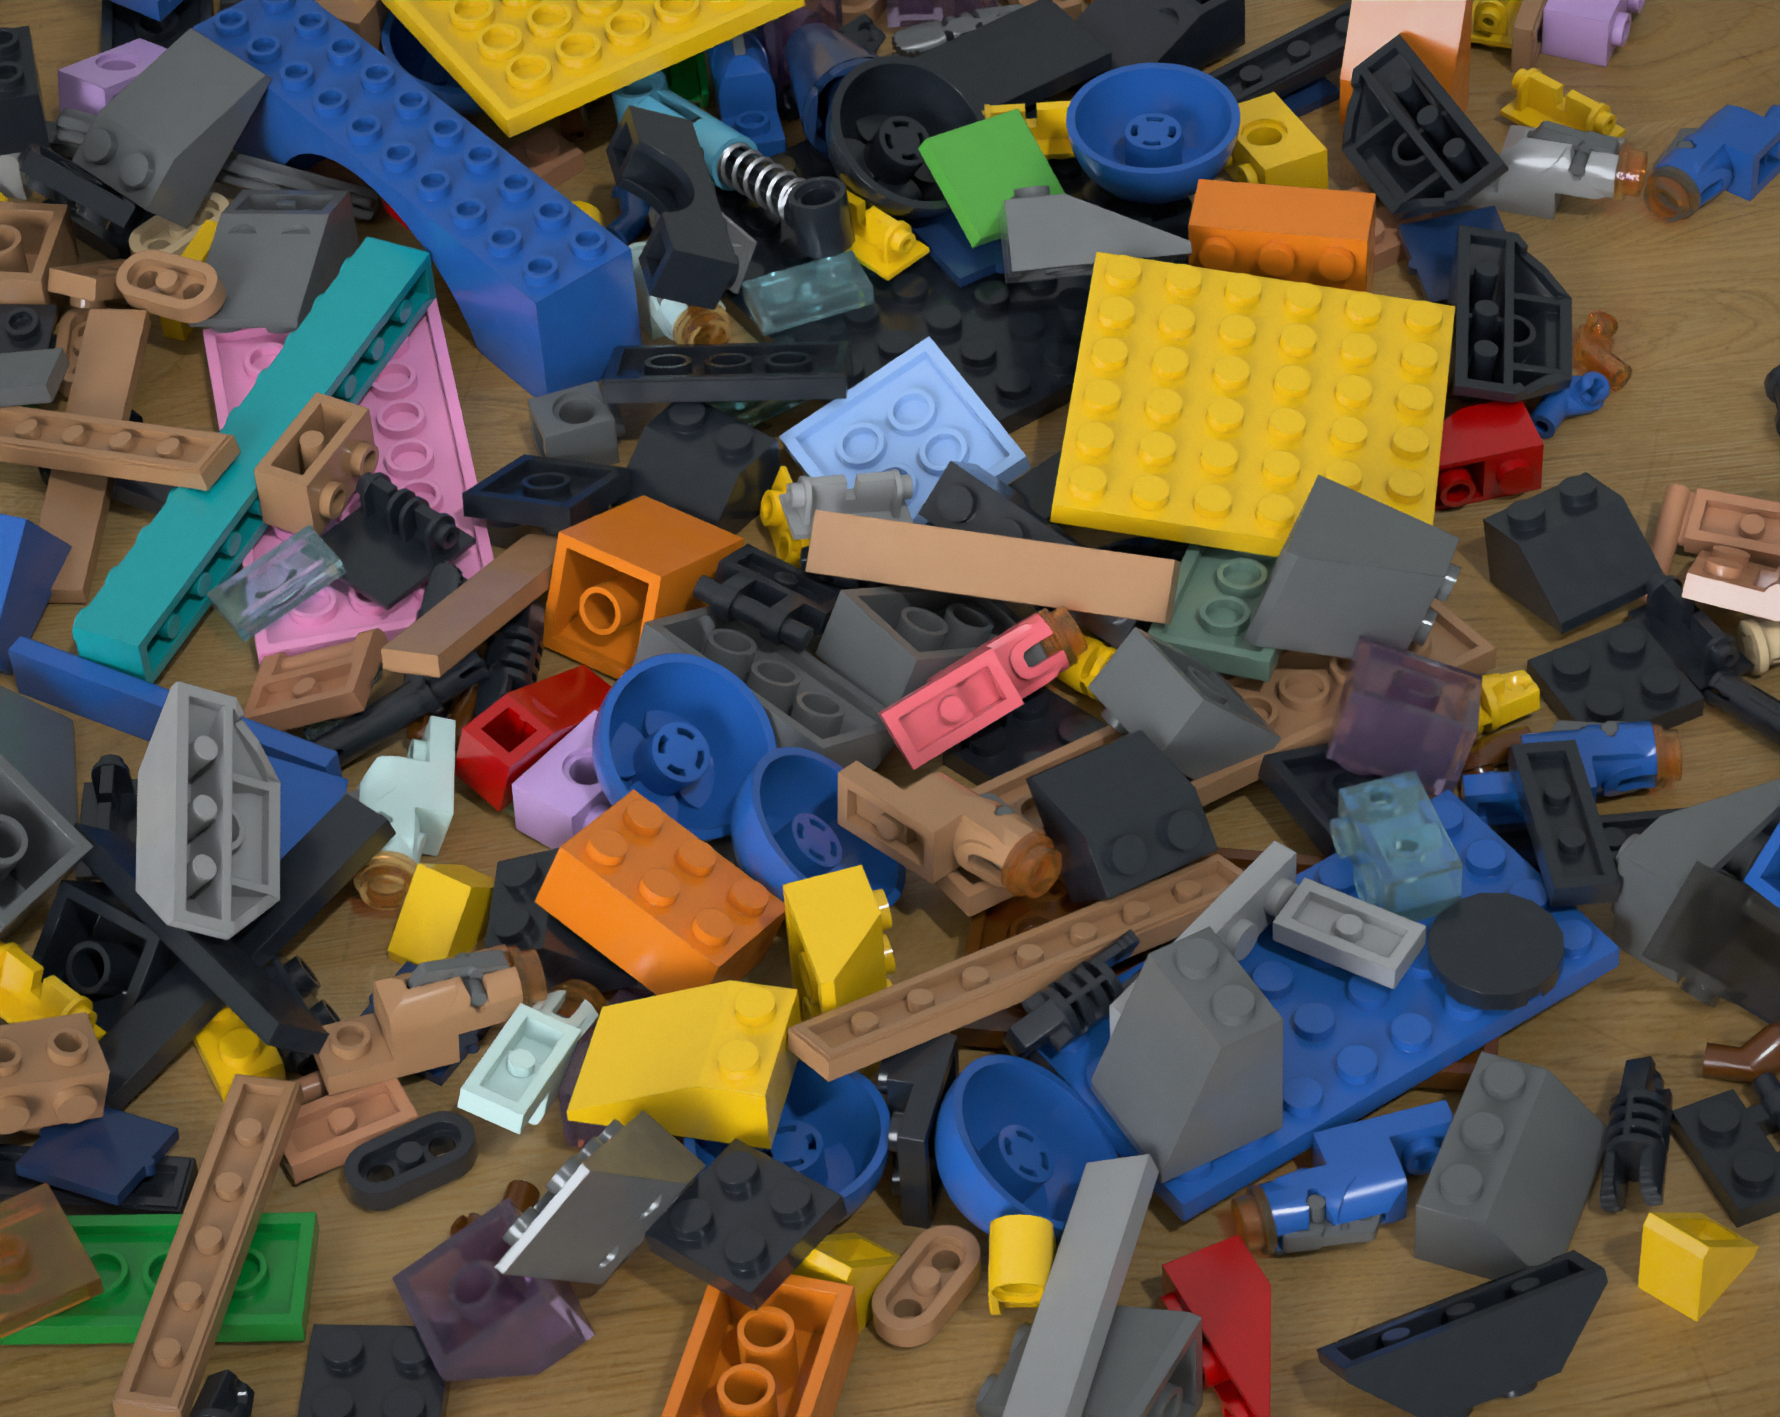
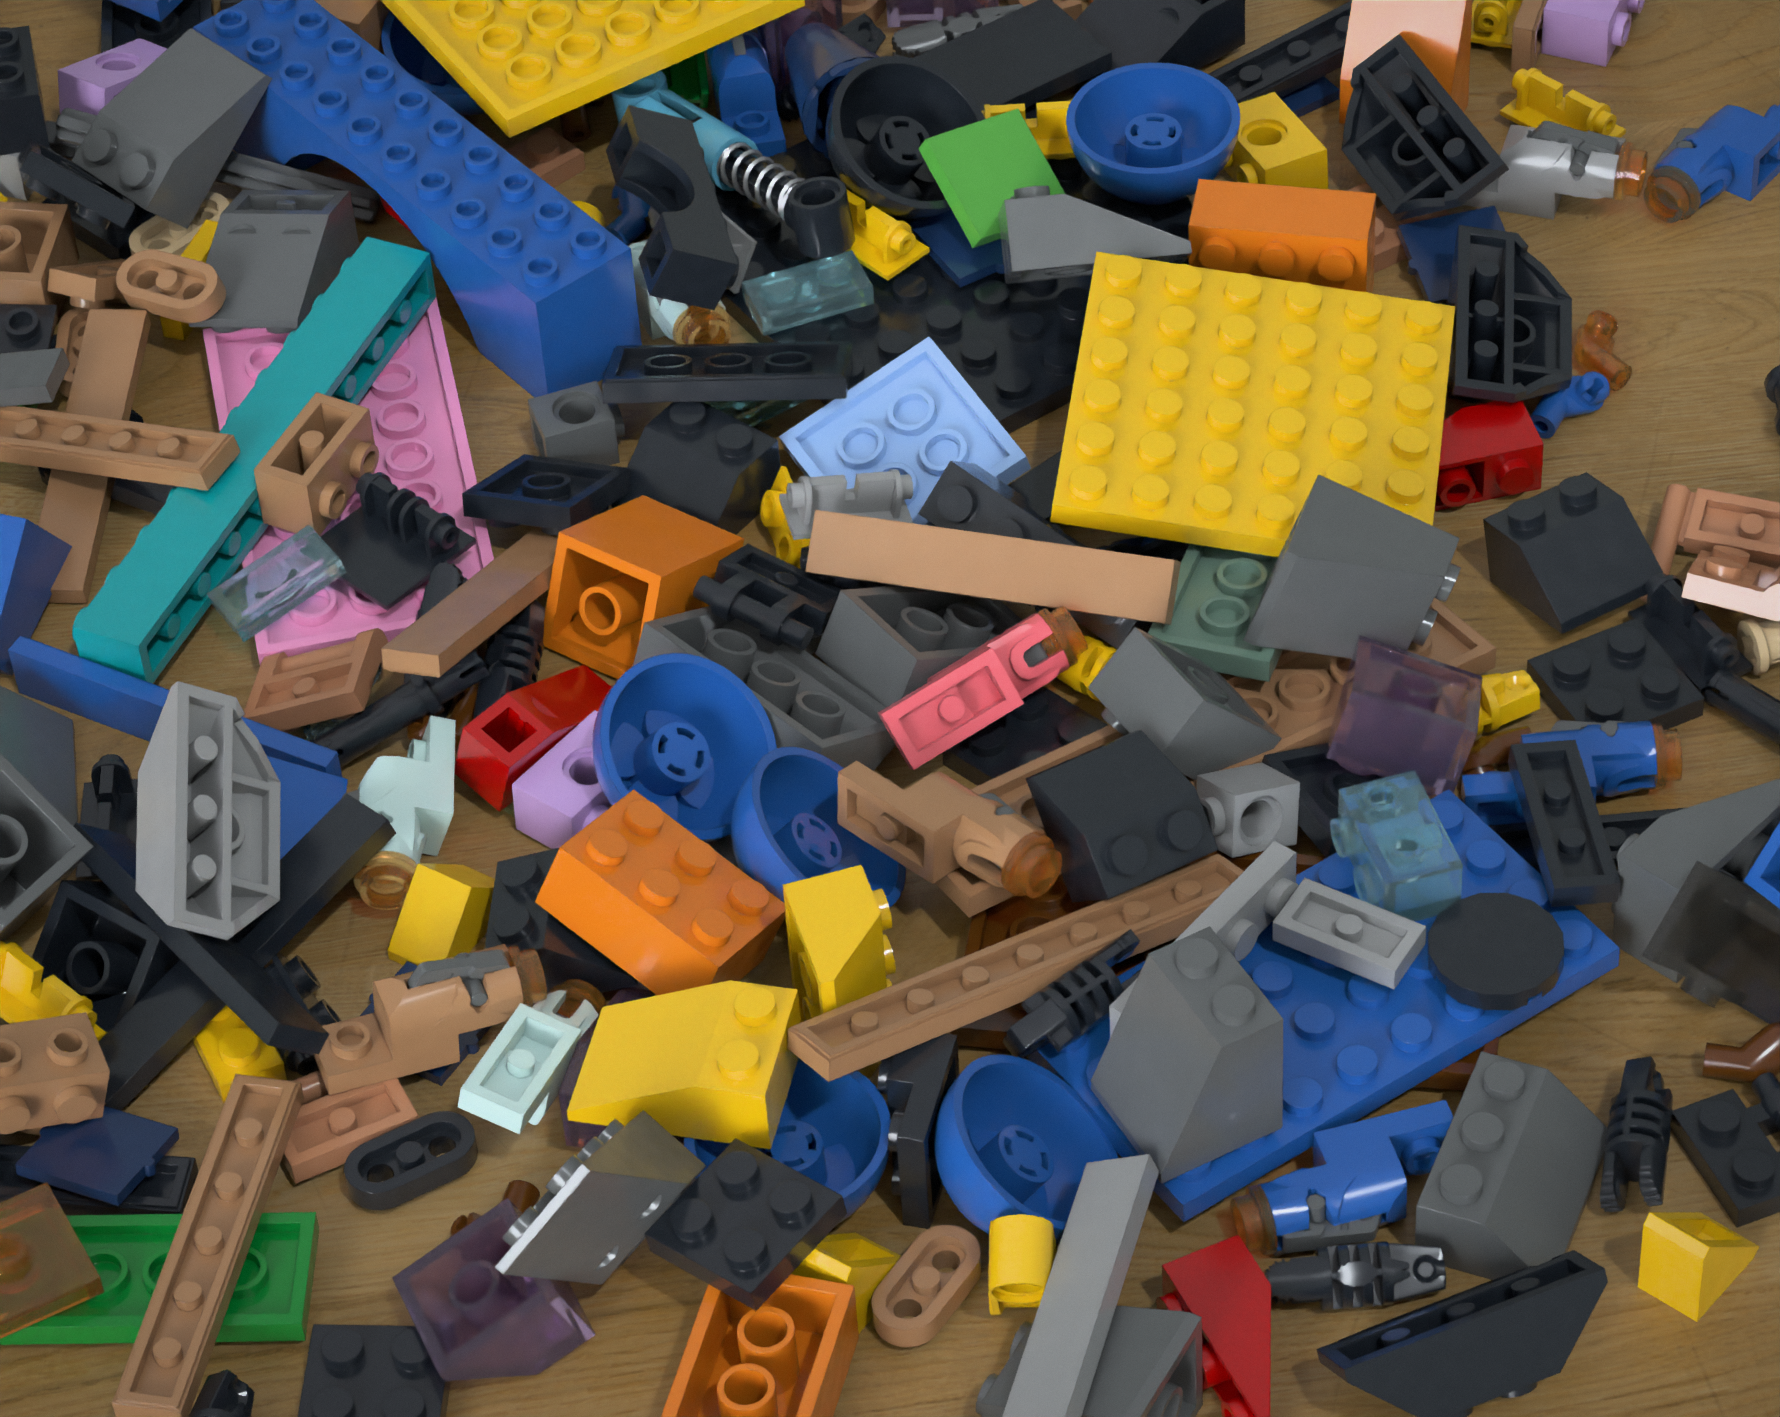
(1250, 808): none -> light grey brick
(1359, 1275): none -> black hinge

